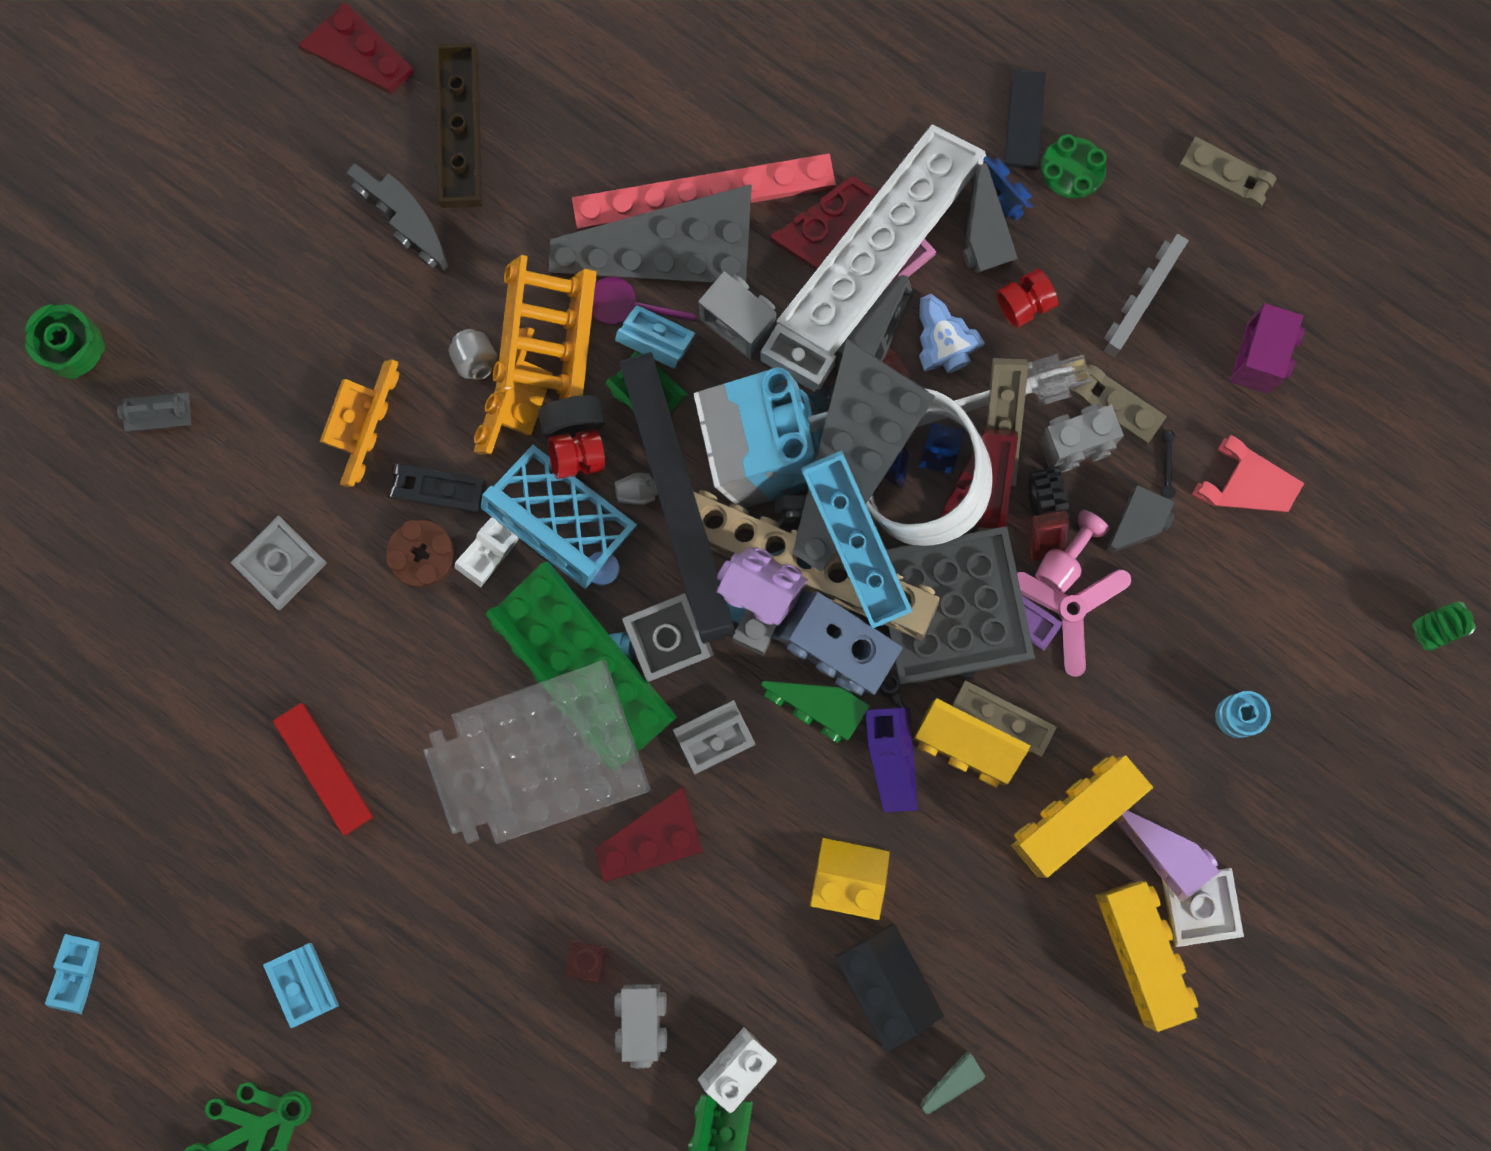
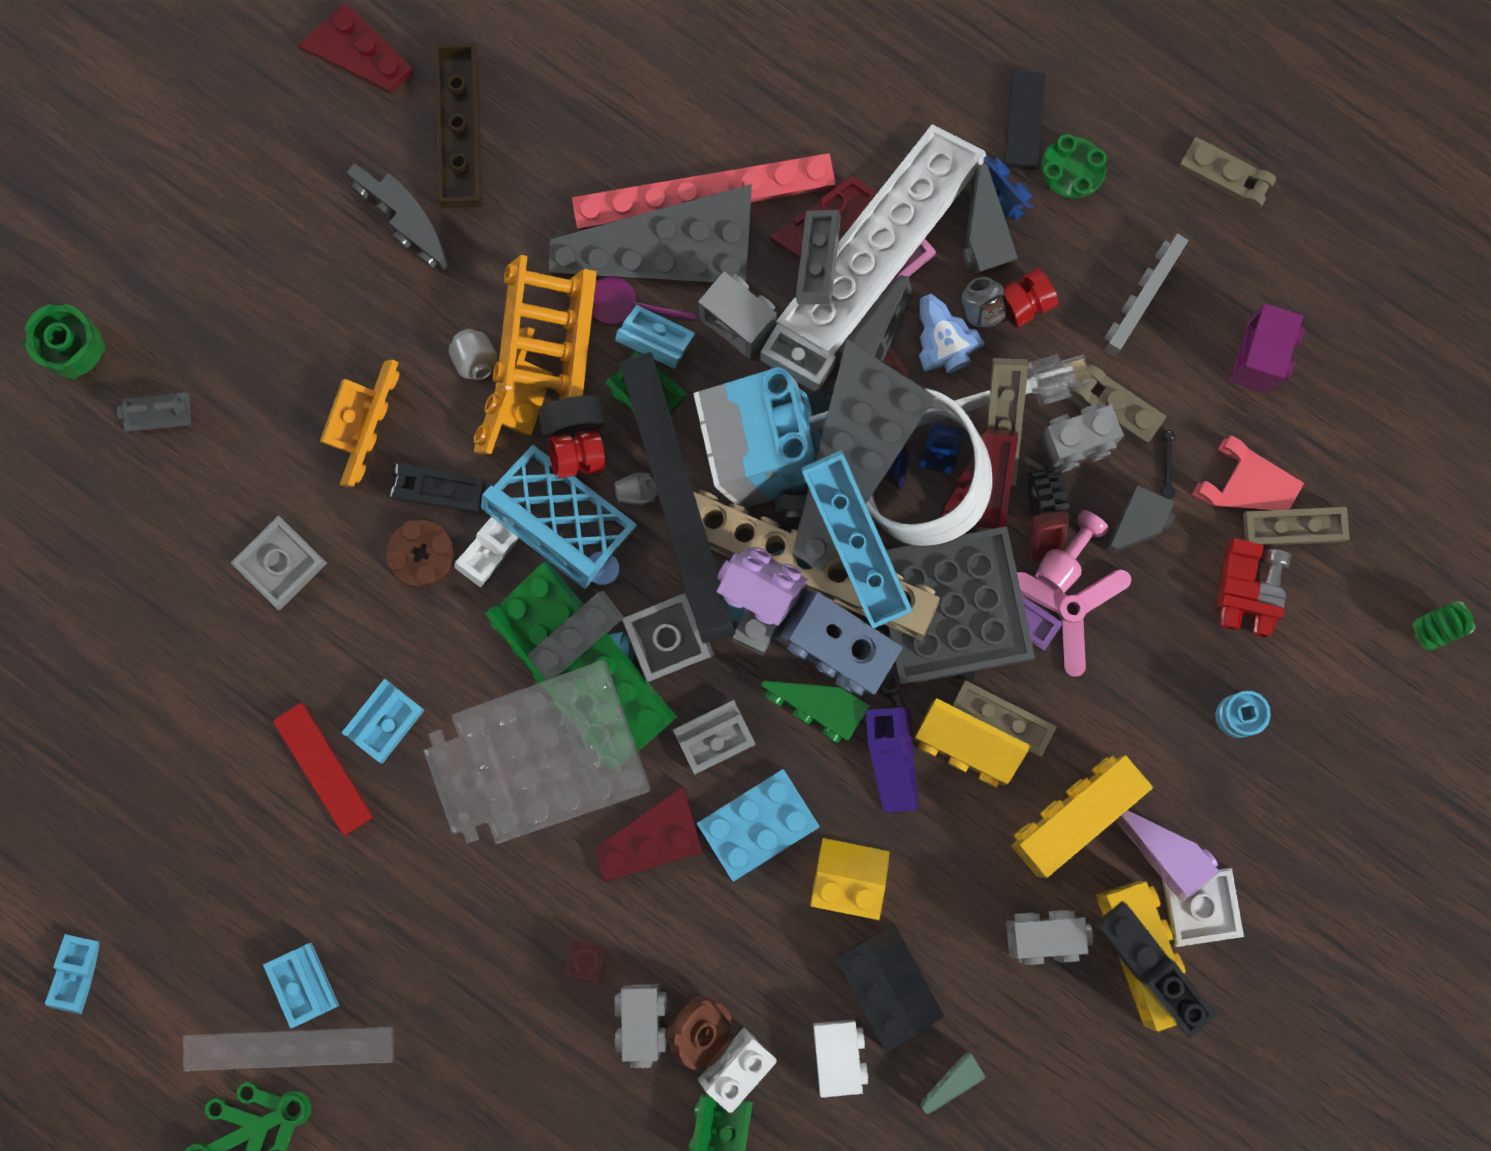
(288, 1048): none -> clear tile
(383, 721): none -> medium azure plate
(575, 636): none -> dark grey plate
(698, 1016): none -> copper plate
(758, 825): none -> medium azure plate
(818, 257): none -> dark grey plate
(838, 1058): none -> white brick
(984, 302): none -> dark grey head
(1058, 936): none -> light grey brick
(1155, 969): none -> black slope
(1245, 596): none -> red hips
(1297, 526): none -> dark tan plate

